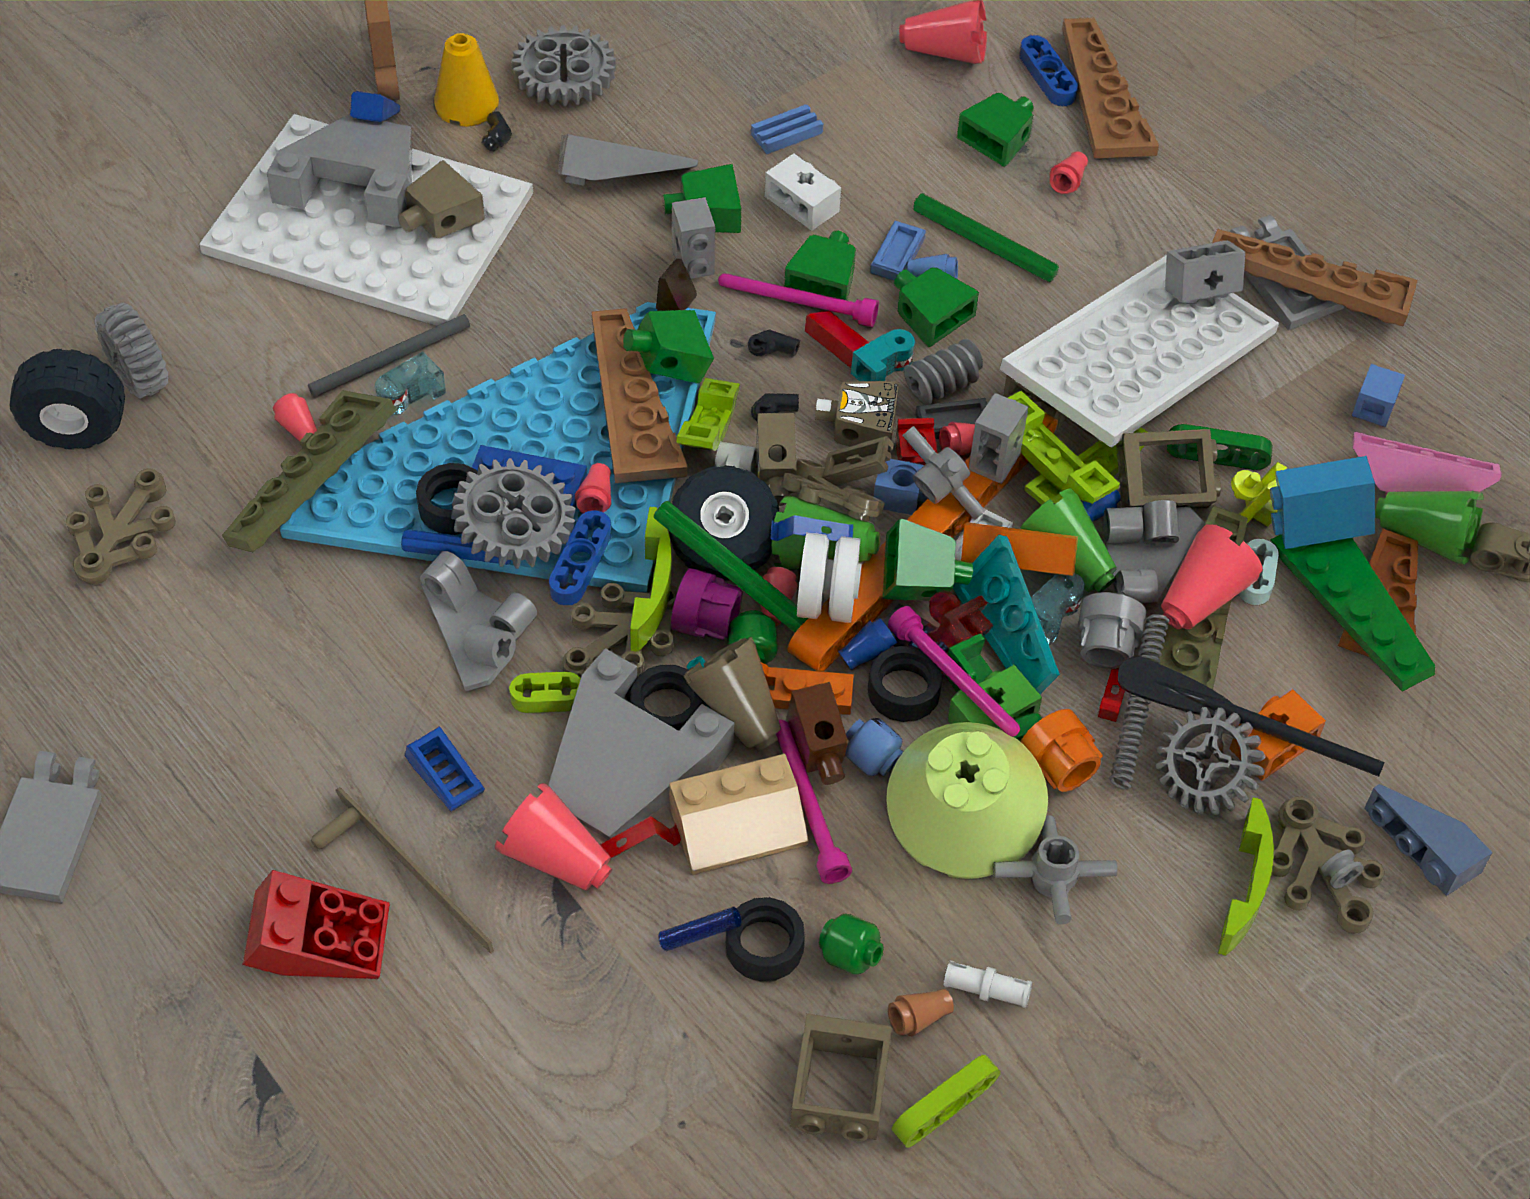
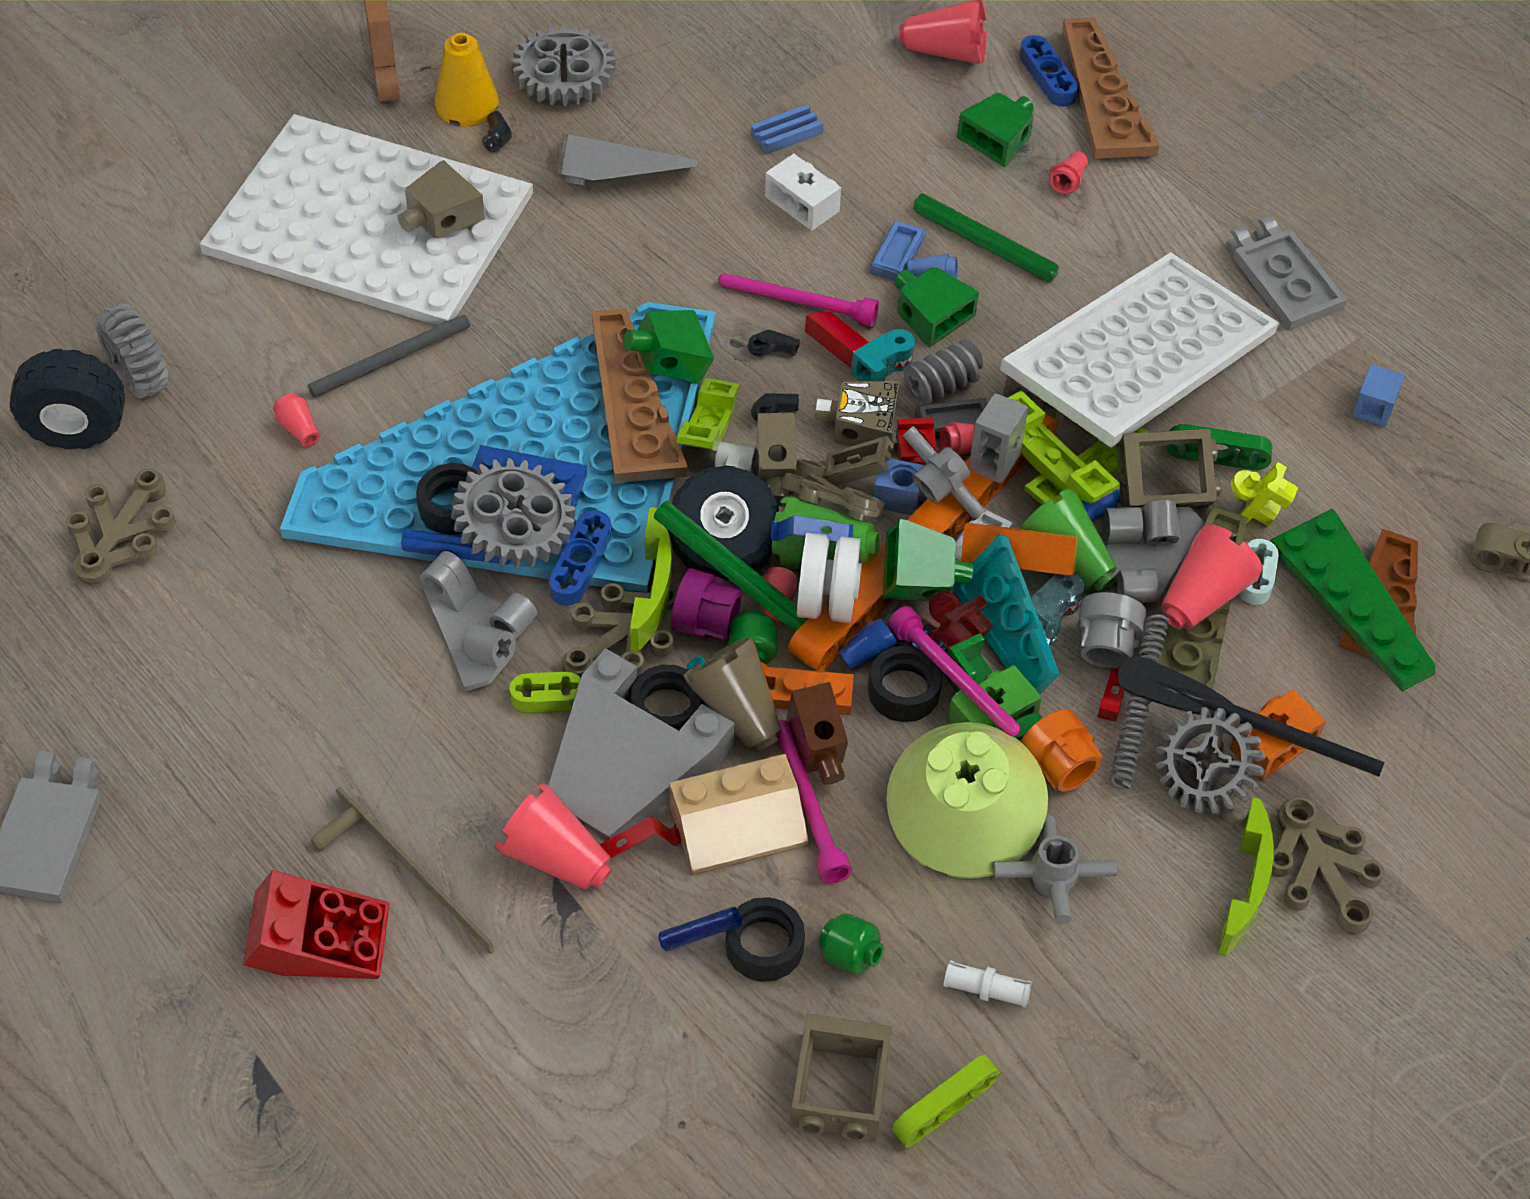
(342, 433): olive wing -> none
(352, 153): light grey wedge -> none
(372, 106): blue slope -> none
(411, 382): clear light blue leg -> none
(437, 739): blue slope -> none
(595, 490): coral cone -> none
(675, 288): dark brown slope -> none
(694, 236): light grey brick -> none
(721, 193): green torso -> none
(823, 266): green torso -> none
(873, 746): medium blue head -> none
(918, 1011): nougat cone -> none
(1204, 271): light grey brick -> none
(1324, 502): dark azure brick -> none
(1342, 869): light grey bush -> none
(1376, 294): medium nougat wing -> none
(1415, 468): bright pink wedge -> none
(1434, 841): sand blue slope -> none
(1437, 519): bright green cone -> none

